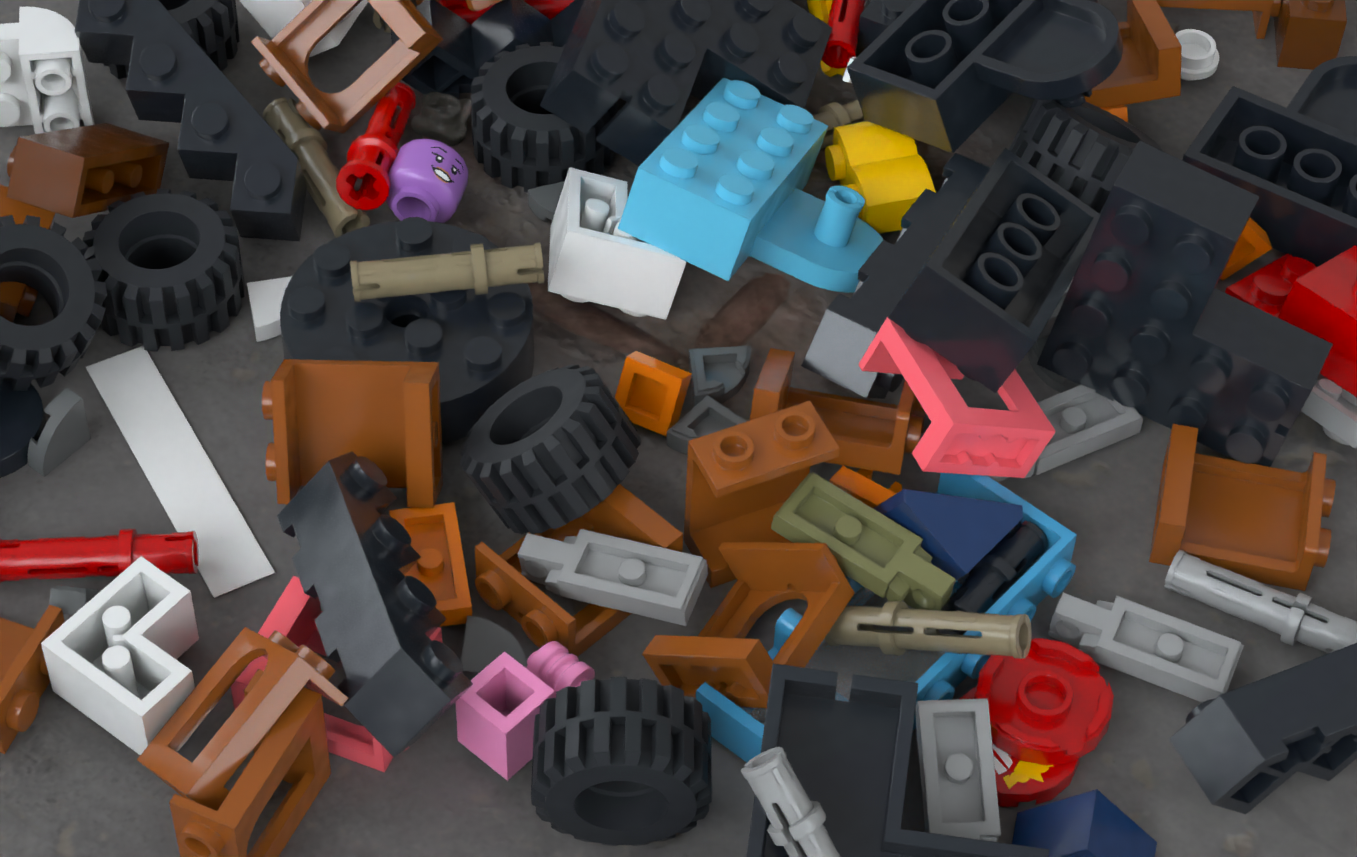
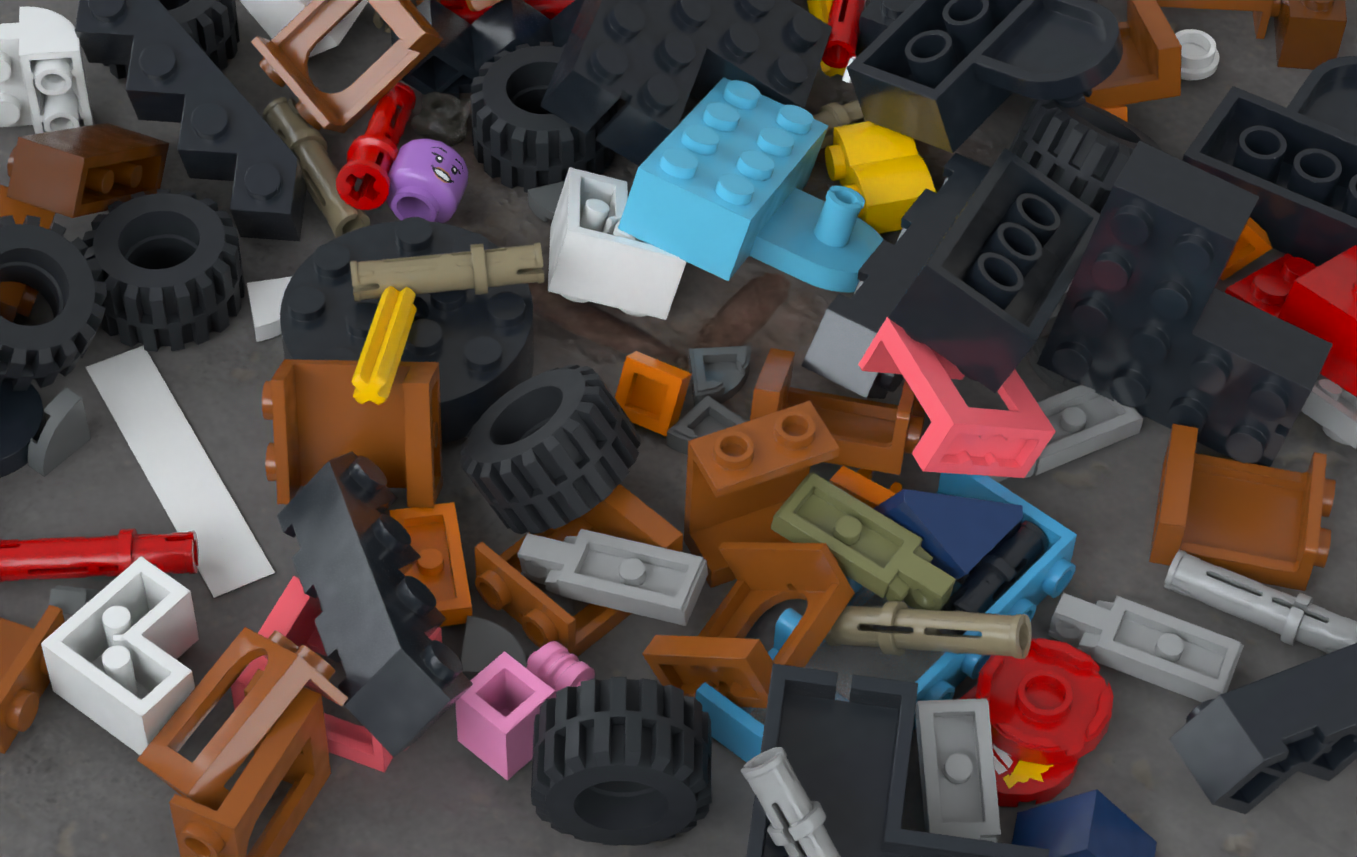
(384, 346): none -> yellow axle

